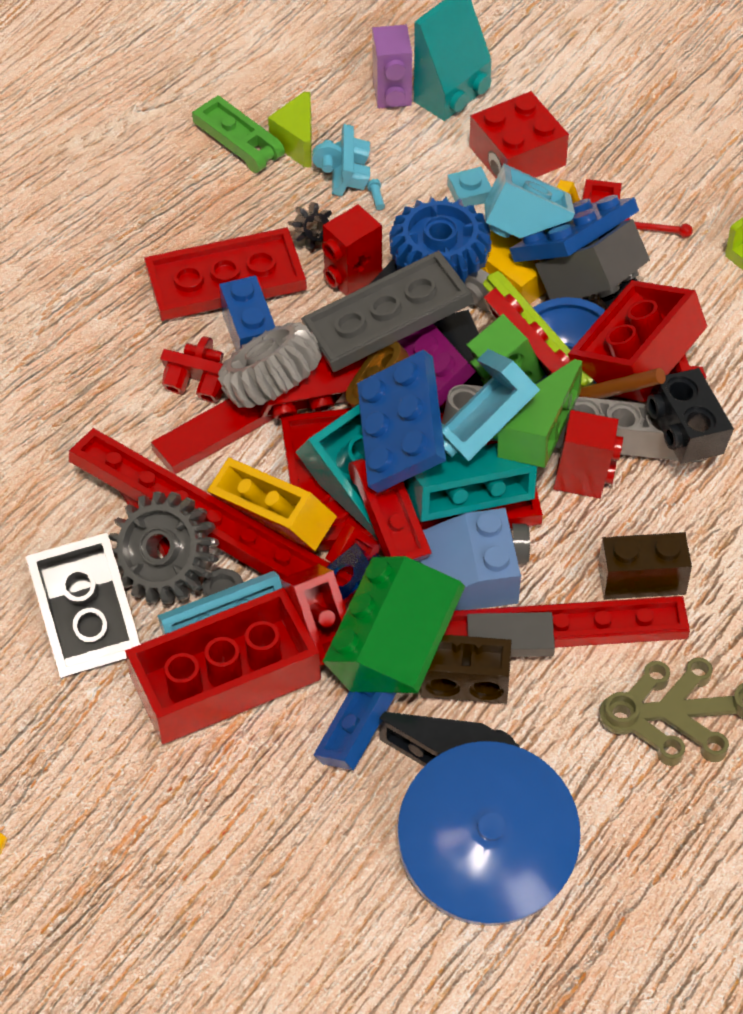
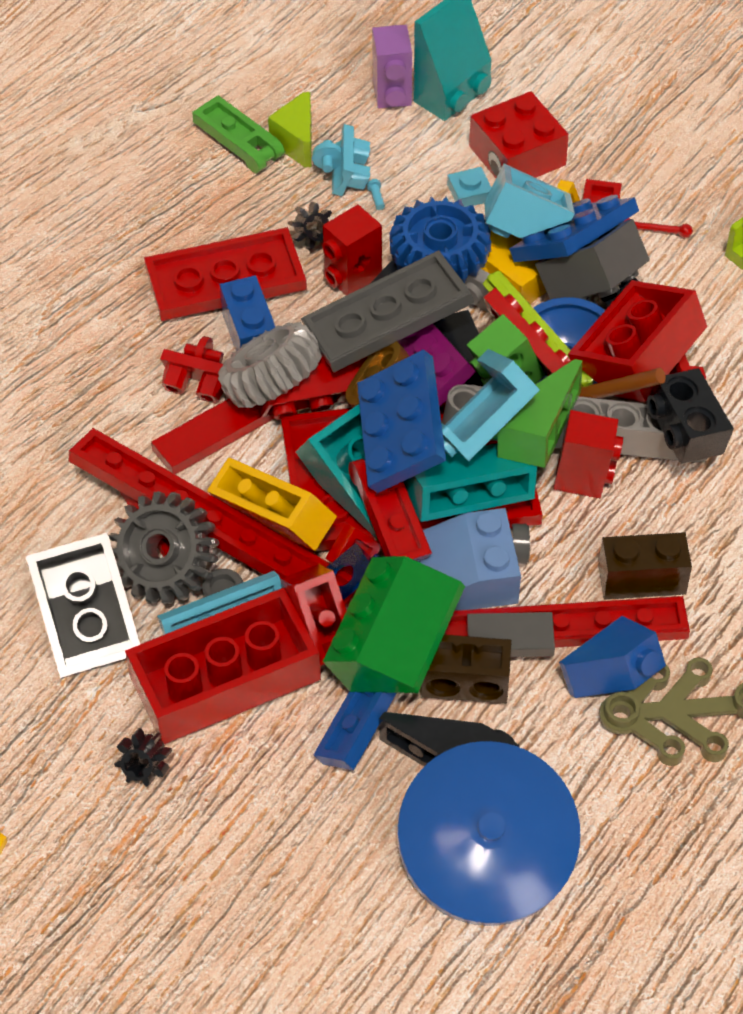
(143, 757): none -> black gear
(613, 660): none -> blue slope

